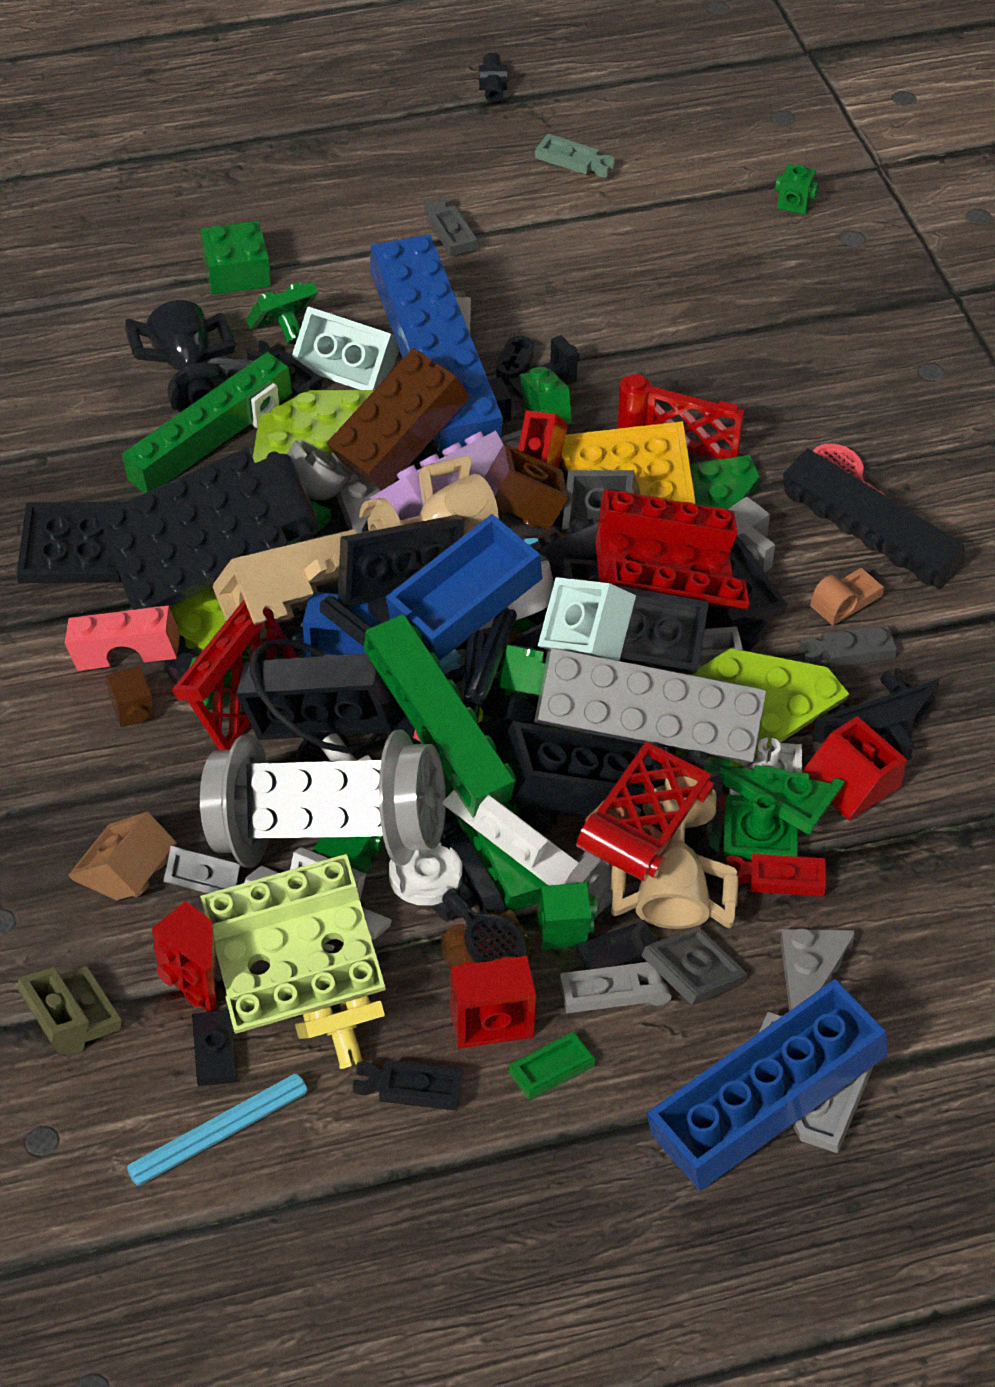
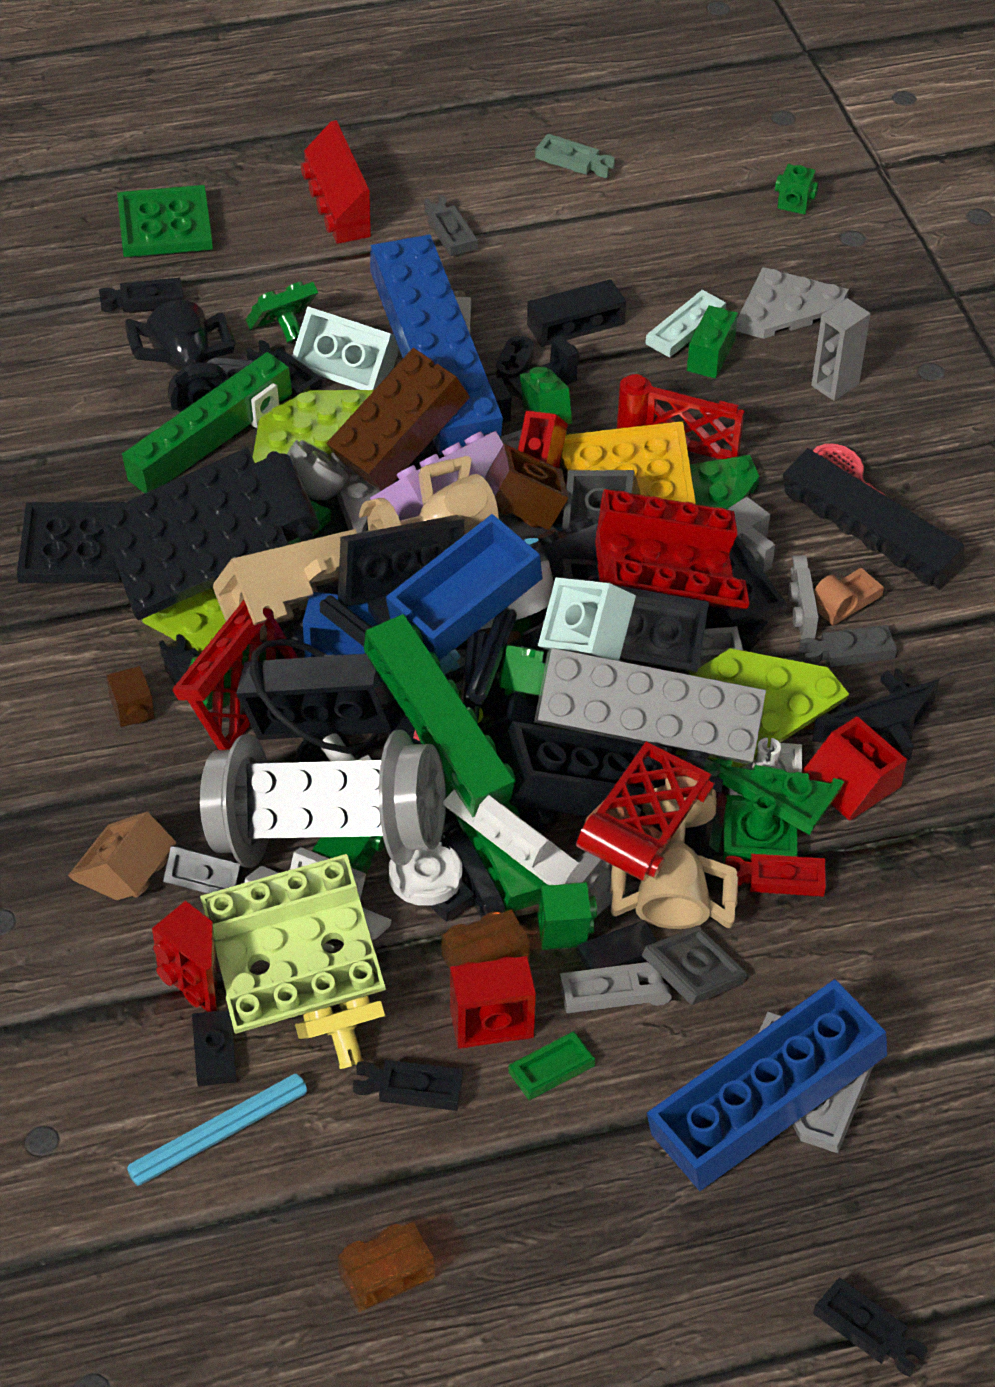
(69, 1007): olive brick -> none
(141, 295): none -> black plate
(146, 630): coral arch -> none
(164, 221): none -> green plate
(235, 257): green brick -> none
(337, 185): none -> red slope
(385, 1265): none -> clear orange brick
(477, 921): black piece -> none
(492, 77): black axle -> none
(576, 312): none -> black brick
(682, 324): none -> light aqua plate
(712, 341): none -> green brick
(785, 301): none -> light grey plate
(802, 593): none -> light grey plate
(811, 959): light grey wing -> none
(840, 349): none -> light grey brick
(868, 1326): none -> black plate

